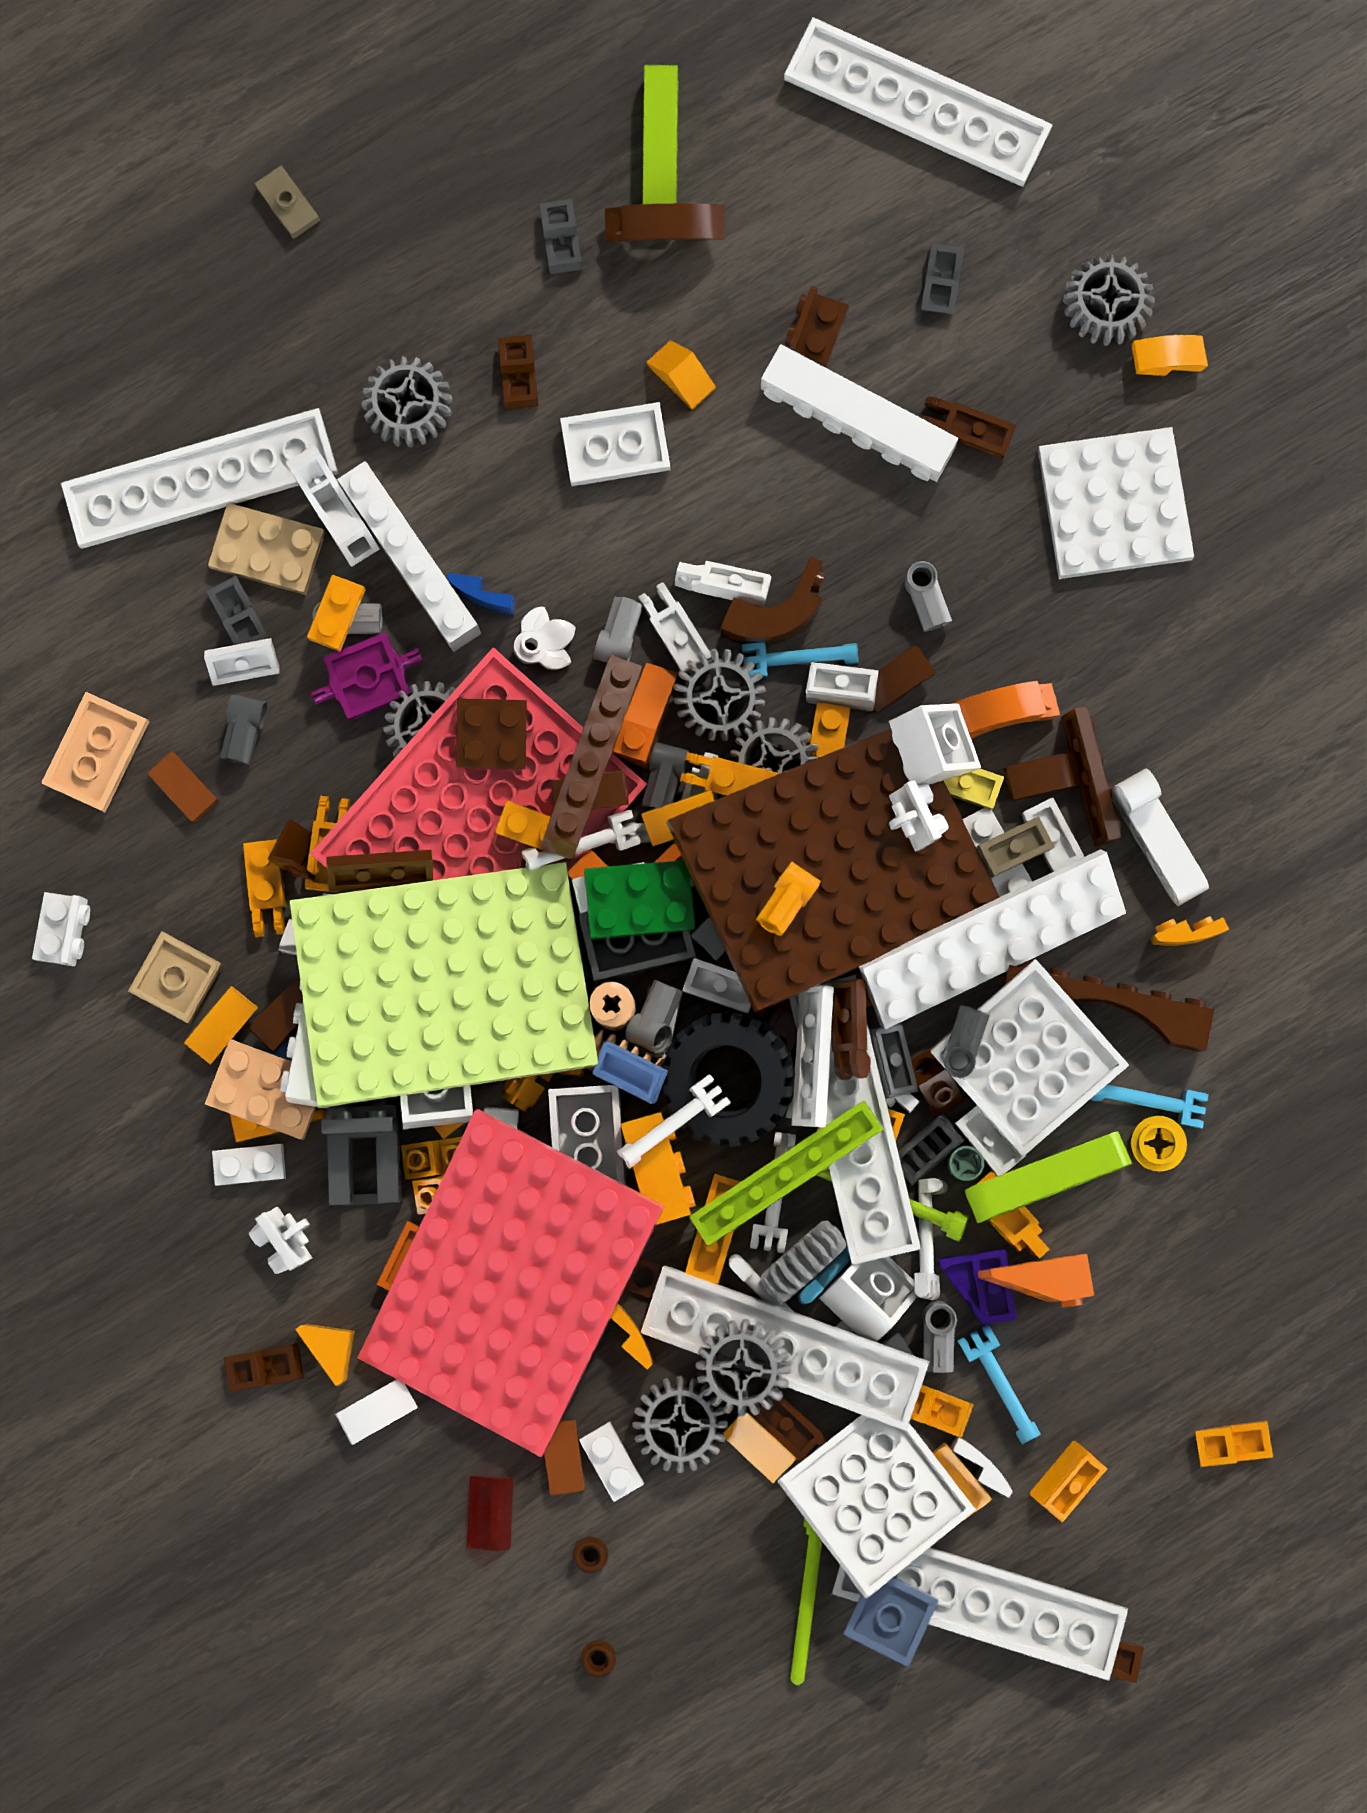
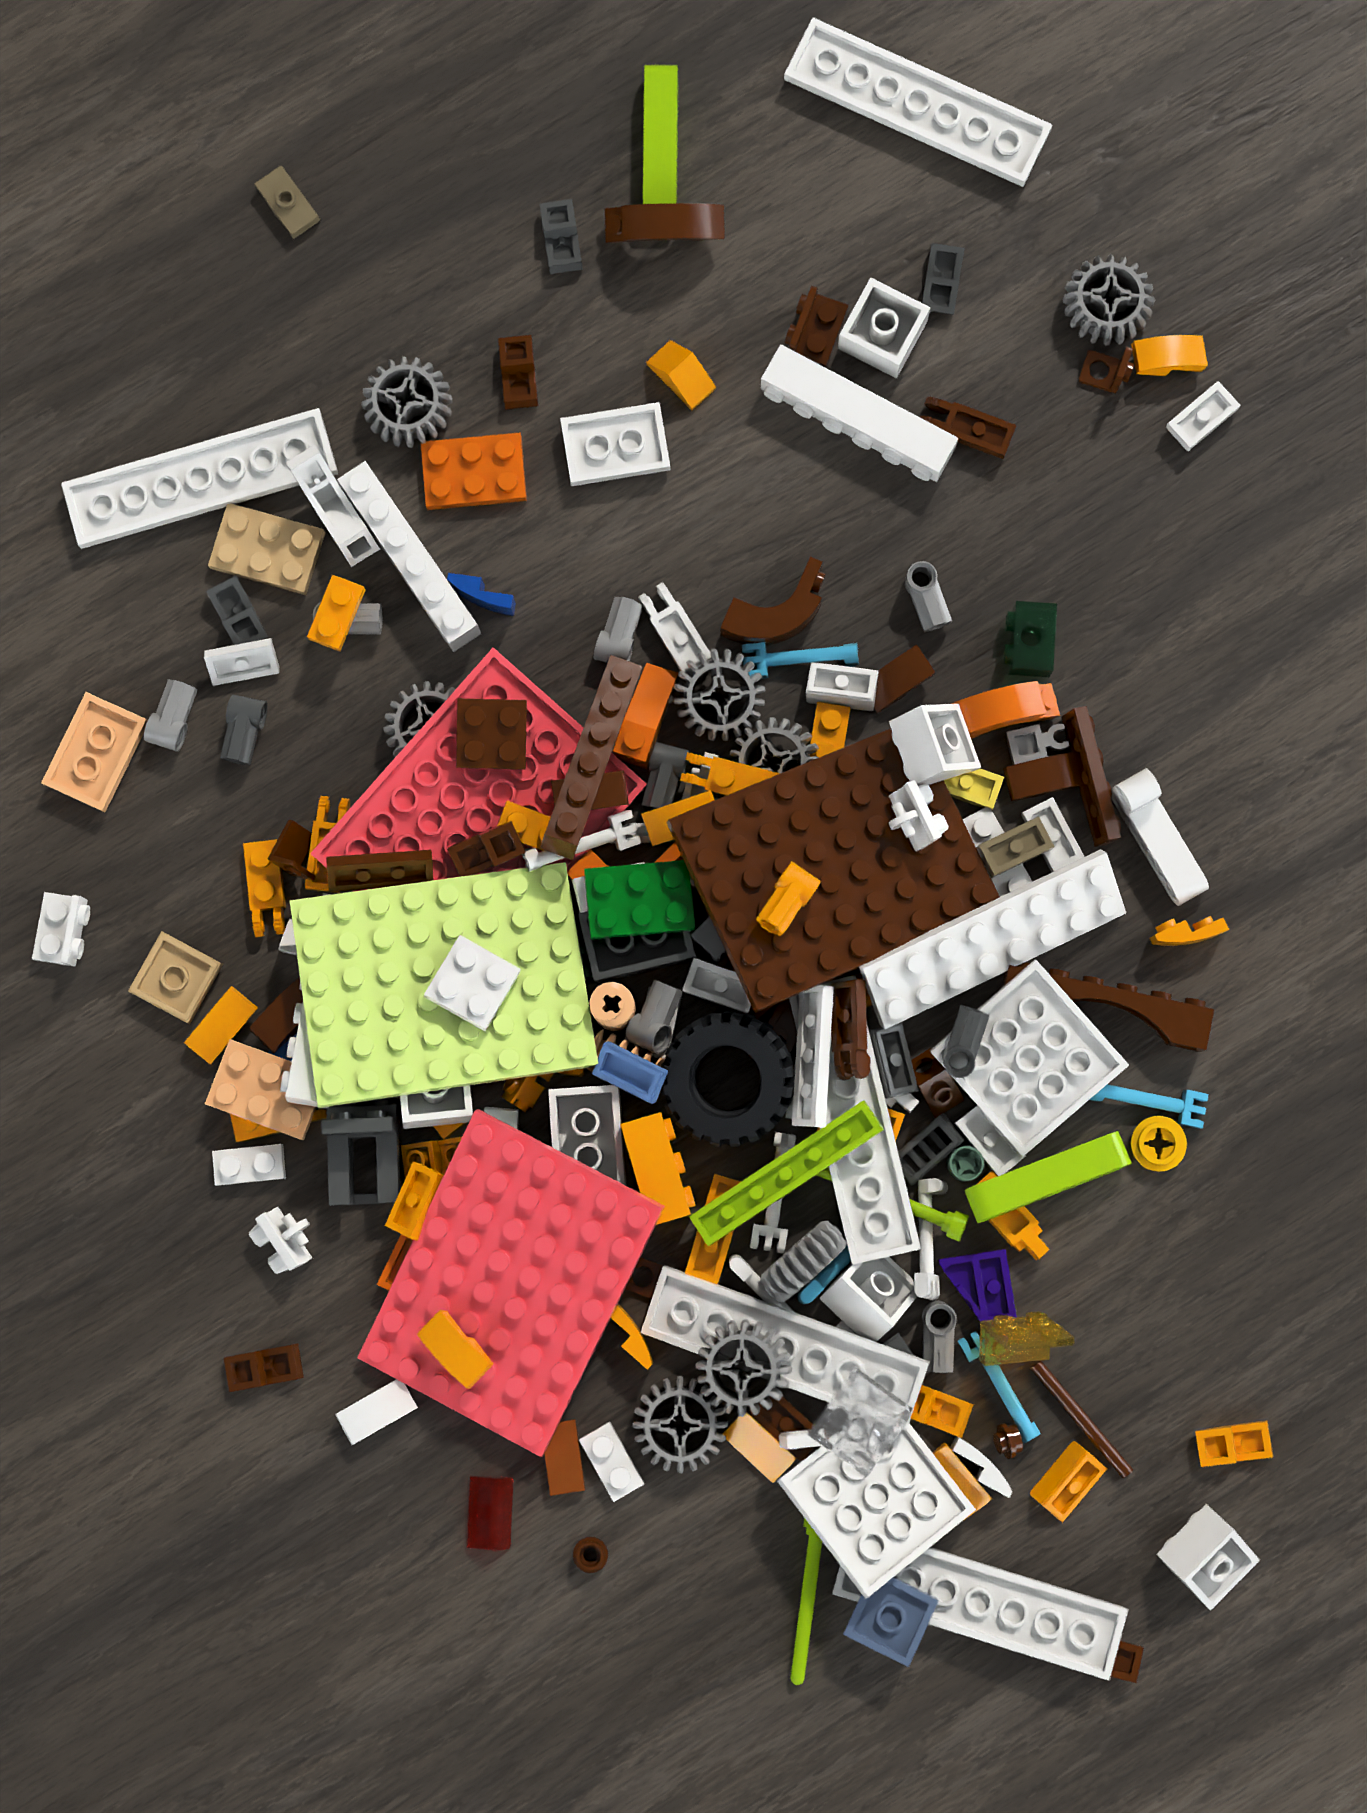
(168, 724): none -> light grey piece
(183, 787): dark orange tile -> none
(331, 1348): light orange slope -> none
(366, 676): magenta plate -> none
(414, 1200): none -> light orange plate
(454, 1350): none -> light orange slope
(472, 983): none -> white plate
(473, 471): none -> orange plate
(486, 849): none -> reddish brown slope
(547, 636): white plate -> none
(592, 1668): reddish brown plate -> none
(632, 1152): white hinge -> none
(724, 582): white hinge -> none
(796, 1440): none -> white tile
(860, 1421): none -> clear brick
(883, 327): none -> white brick
(1008, 1440): none -> reddish brown plate
(1020, 1338): none -> clear yellow bracket
(1031, 744): none -> light grey plate
(1041, 621): none -> clear green brick
(1050, 1280): orange slope -> none
(1081, 1419): none -> reddish brown bar
(1115, 503): white plate -> none
(1118, 370): none -> reddish brown bracket
(1203, 416): none -> white plate
(1208, 1556): none -> white slope

